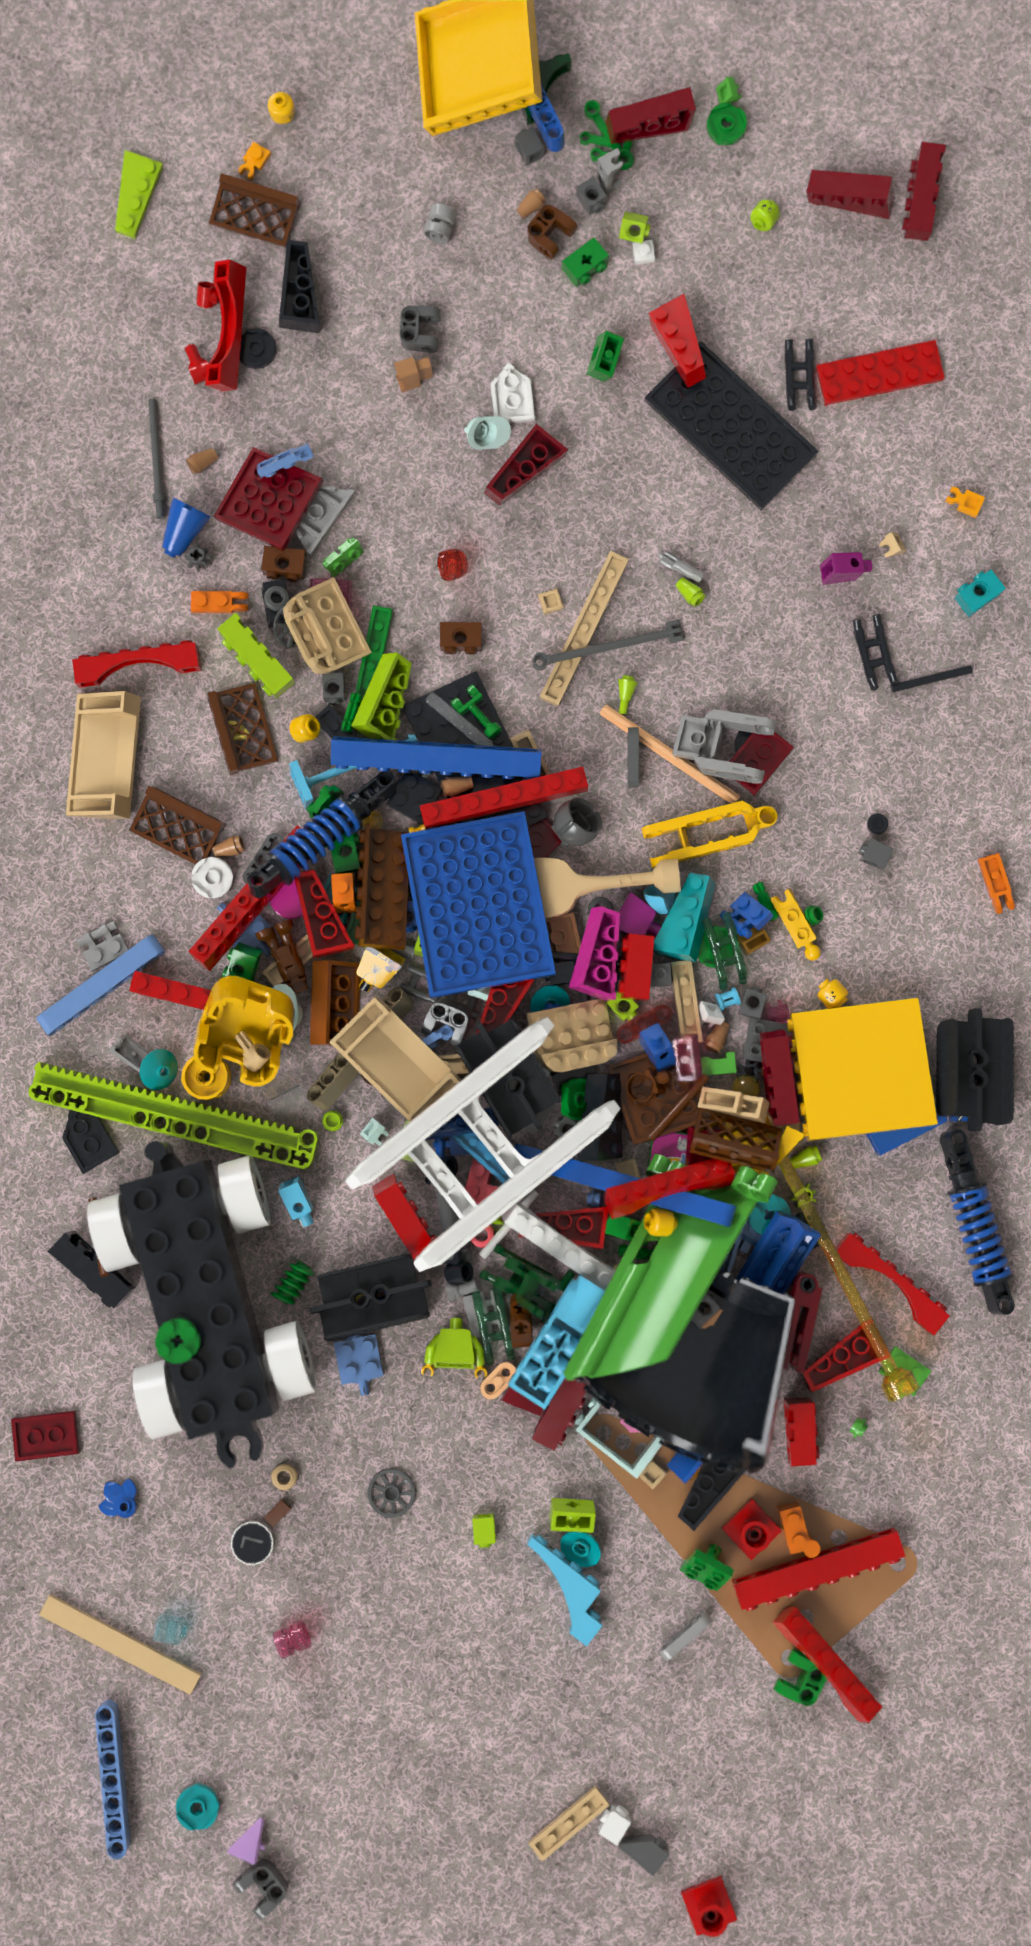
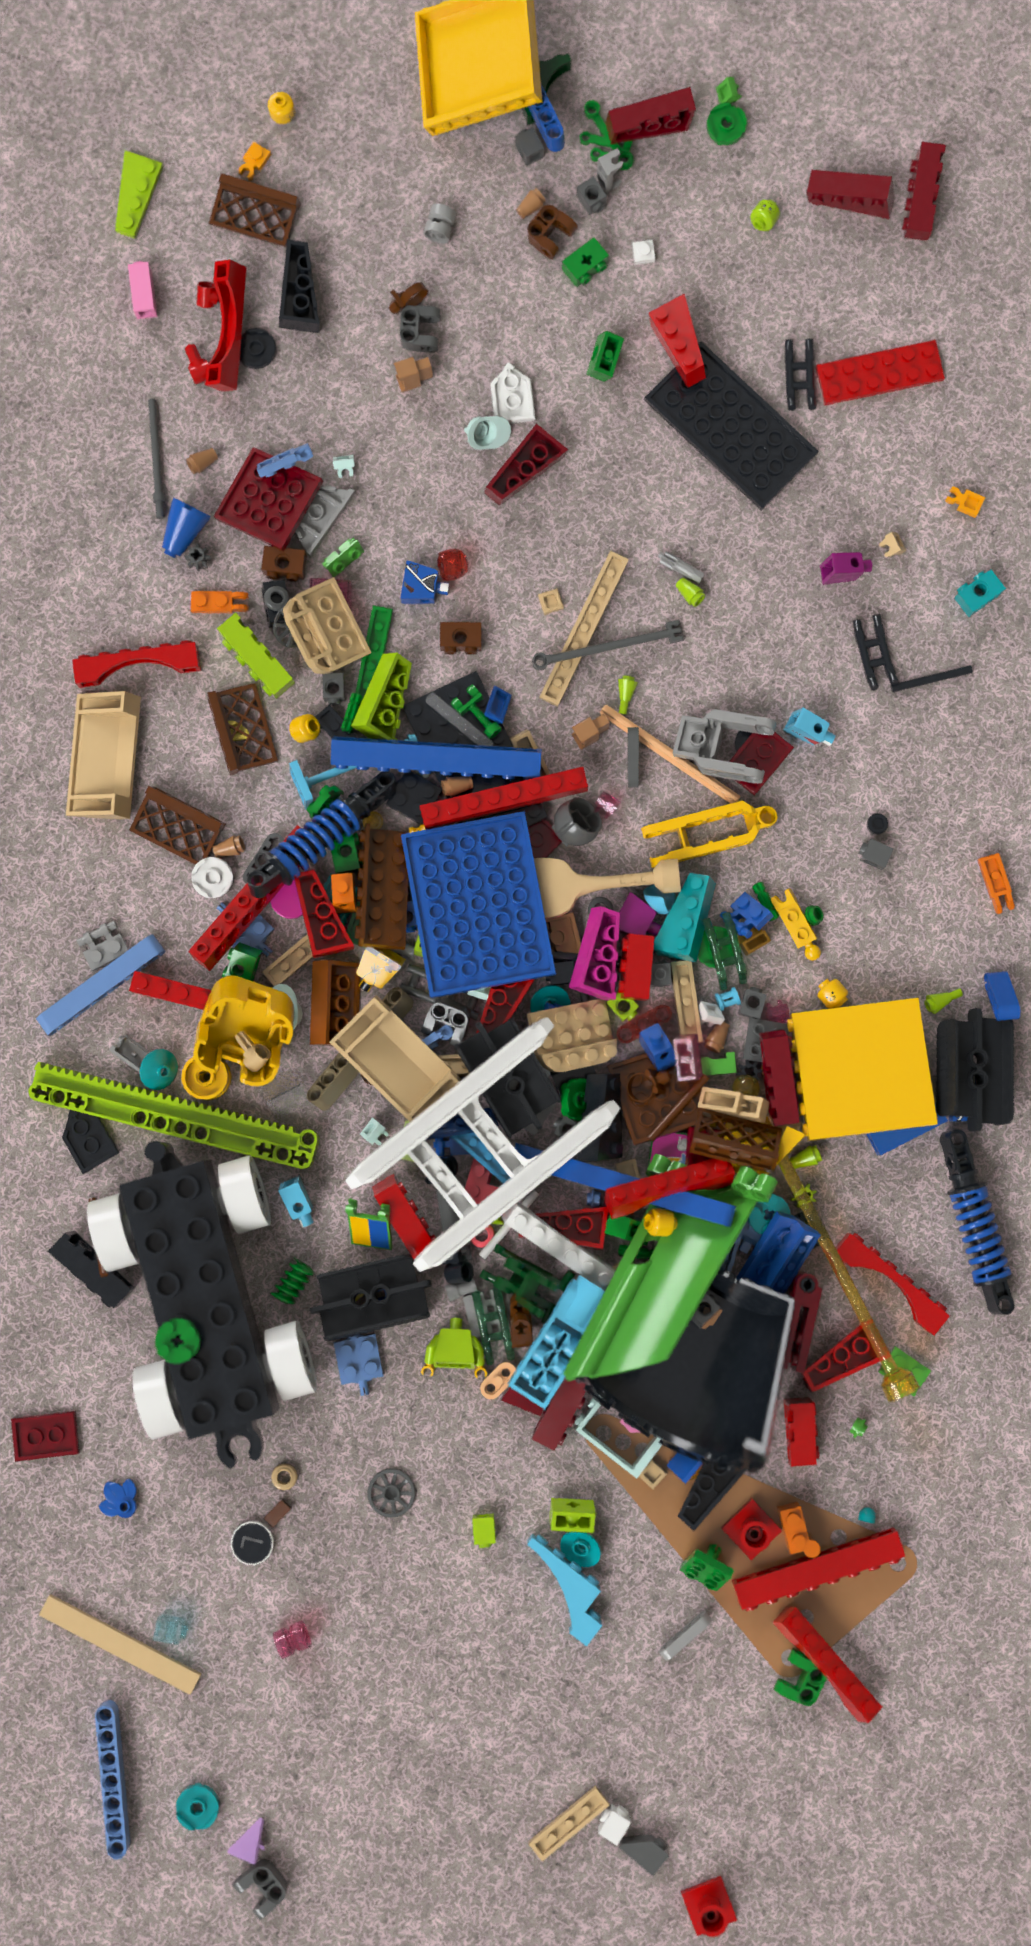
(142, 290): none -> bright pink brick
(286, 957): reddish brown piece -> none
(332, 1120): lime plate -> none
(344, 462): none -> light aqua tile
(369, 1229): none -> flag
(403, 298): none -> reddish brown piece
(421, 584): none -> blue torso
(497, 705): none -> blue tile
(588, 730): none -> medium nougat piece
(608, 803): none -> clear pink tile
(628, 233): lime brick -> none
(809, 727): none -> medium azure torso
(867, 1515): none -> teal hinge
(937, 1002): none -> lime cone
(1002, 996): none -> blue beam

